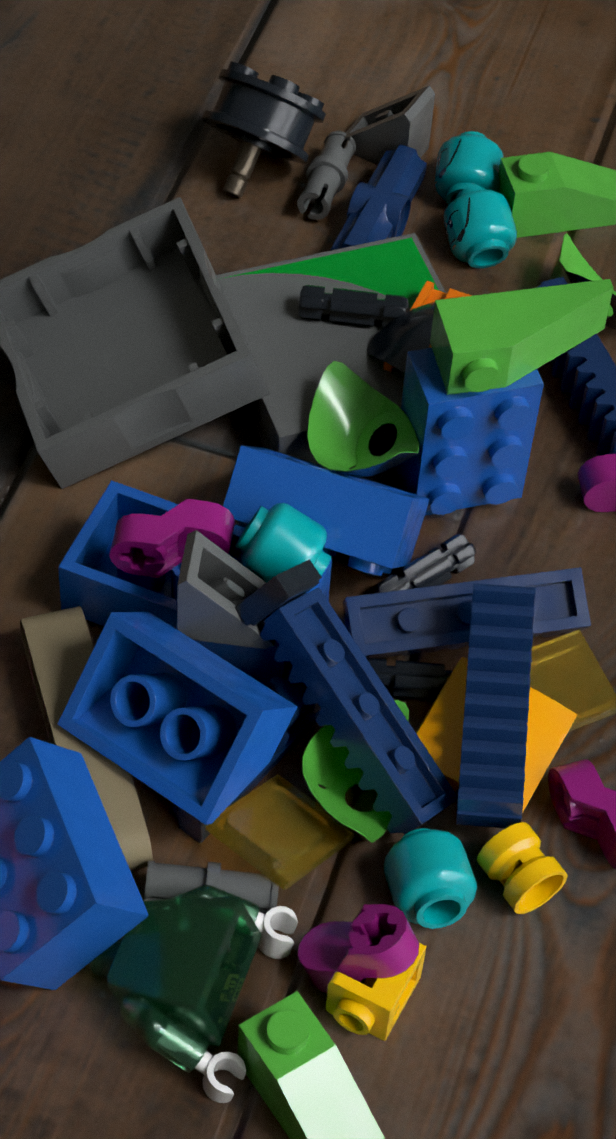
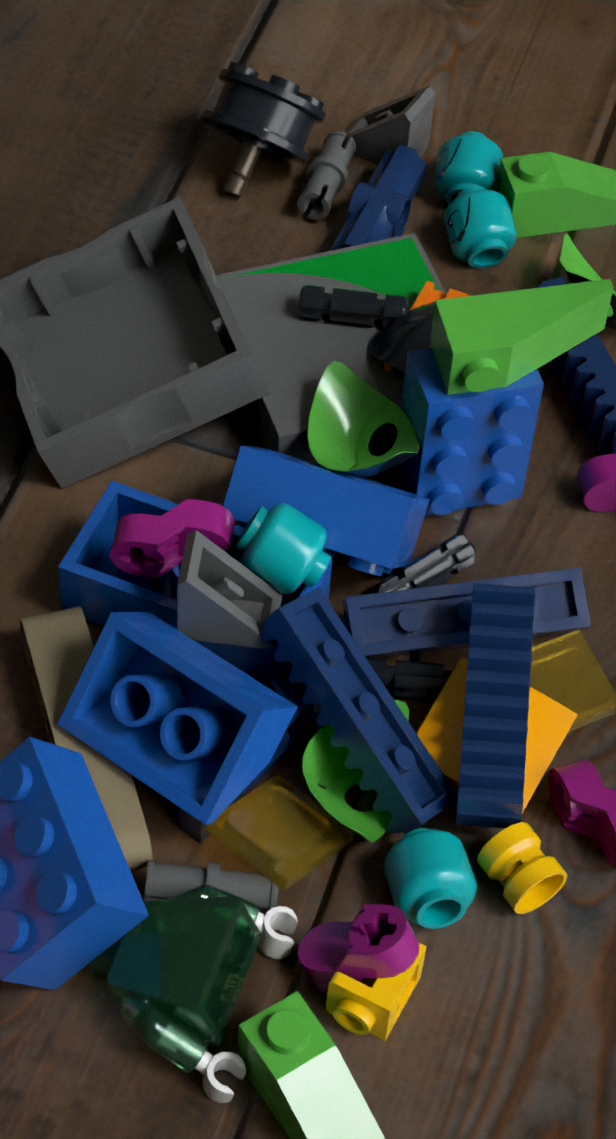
(278, 592): black tile -> none

